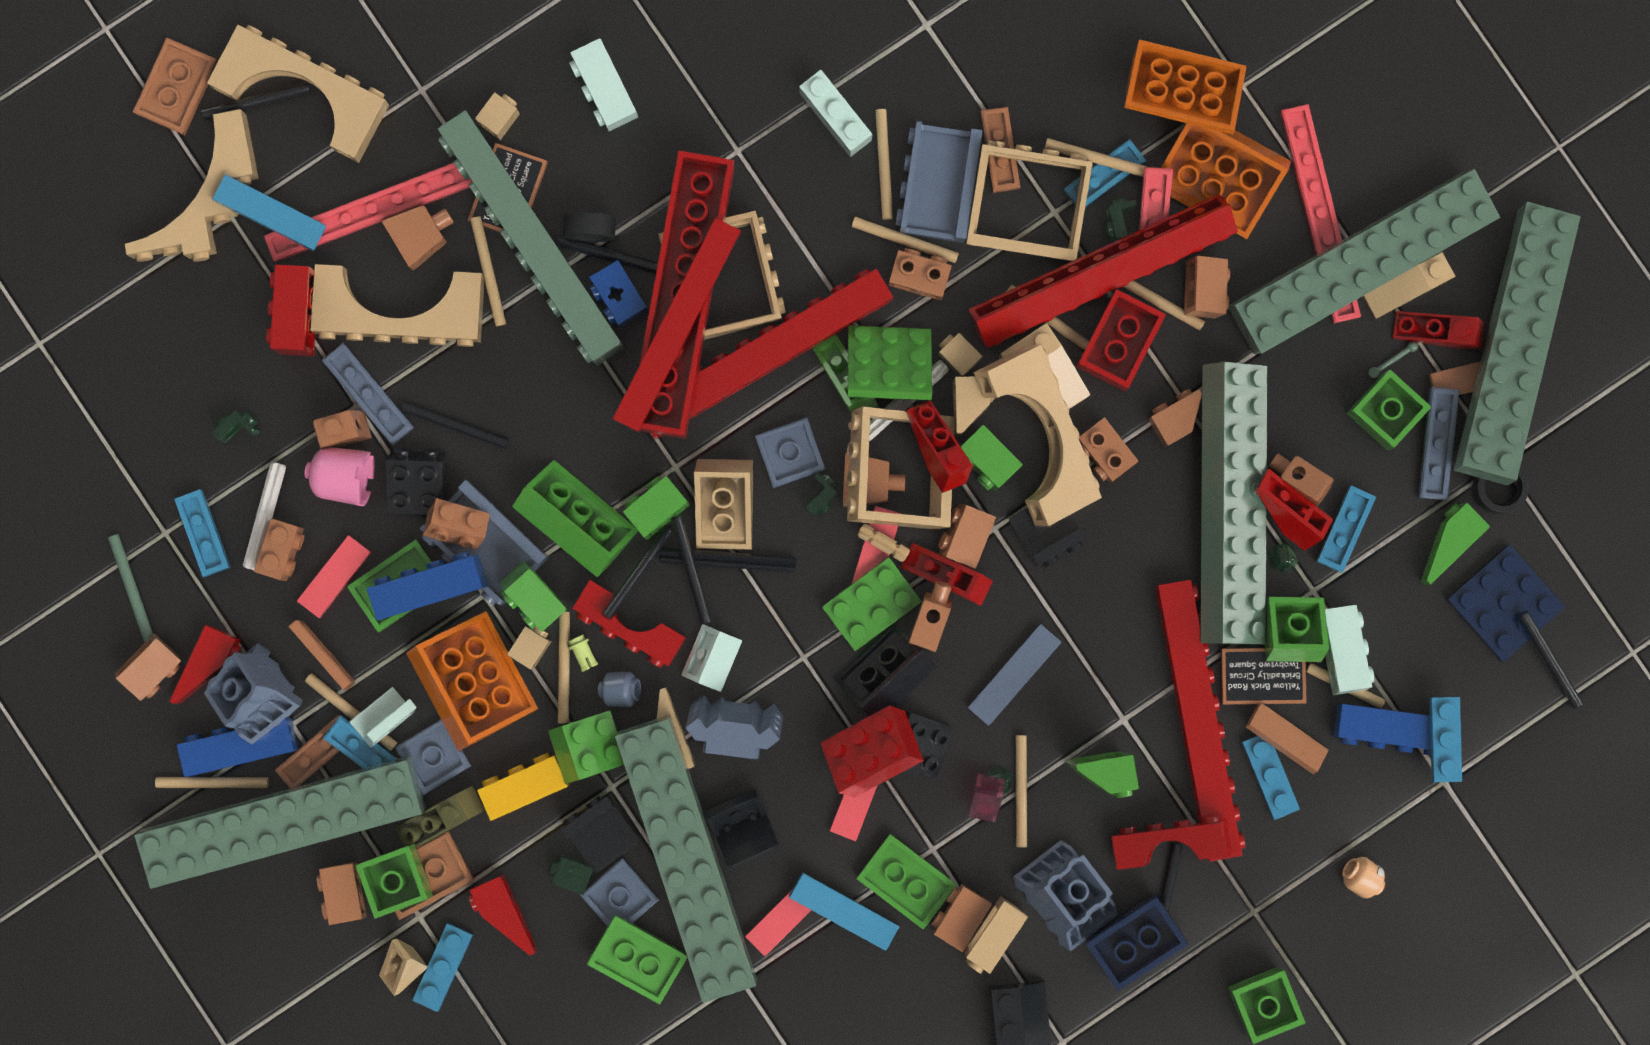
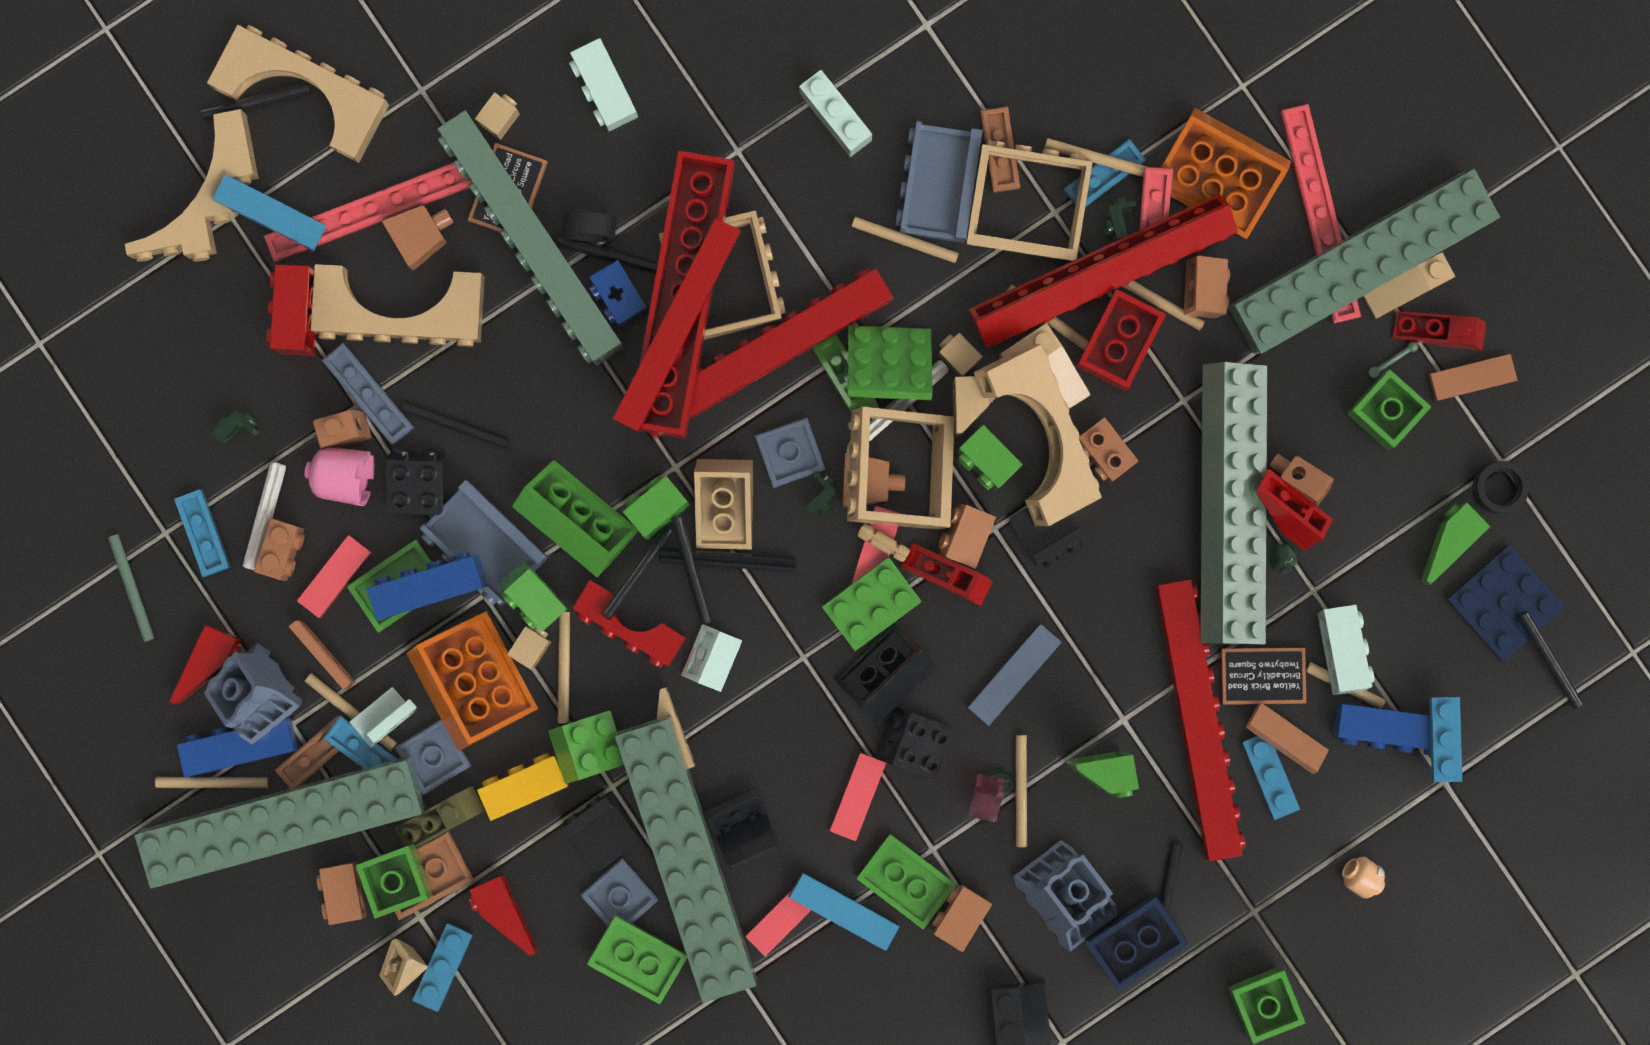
(148, 668): nougat brick -> none
(175, 86): nougat tile -> none
(456, 524): nougat brick -> none
(488, 271): tan bar -> none
(570, 874): clear green bracket -> none
(582, 650): yellowish green pin -> none
(619, 689): sand blue head -> none
(734, 727): sand blue slope -> none
(871, 751): red brick -> none
(884, 164): tan bar -> none
(920, 274): nougat brick -> none
(928, 625): nougat torso -> none
(939, 447): red slope -> none
(994, 936): tan window -> none
(1176, 420): nougat slope -> none
(1185, 86): orange slope -> none
(1206, 839): red arch -> none
(1296, 629): bright green brick -> none
(1345, 529): dark azure plate -> none
(1438, 443): sand blue tile -> none
(1517, 343): sand green brick -> none

